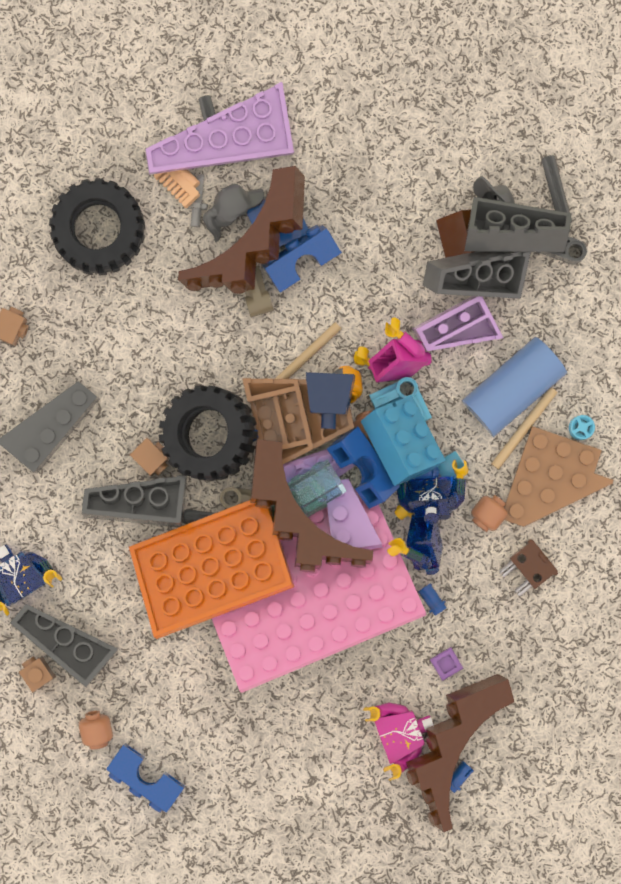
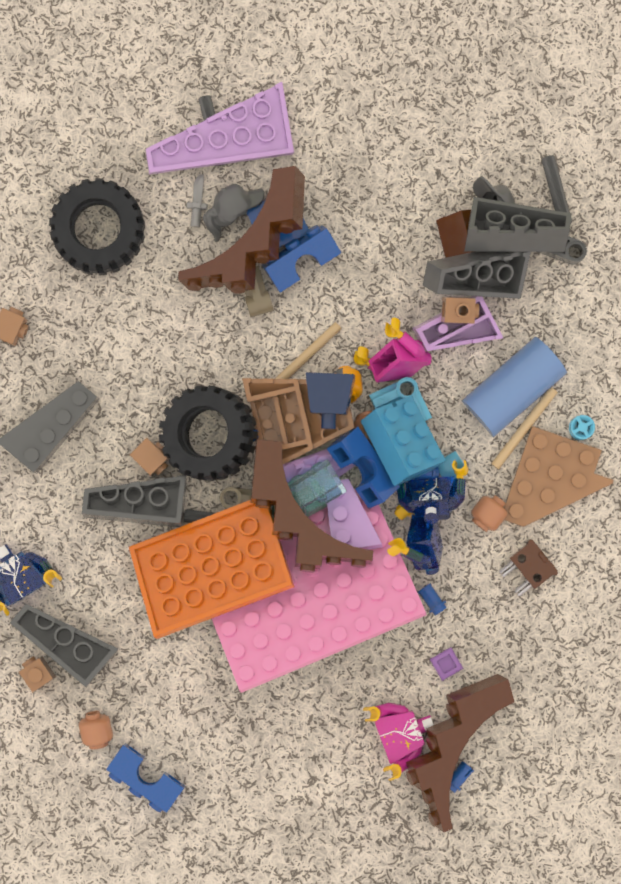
(185, 180): light nougat piece -> none
(459, 310): none -> medium nougat brick

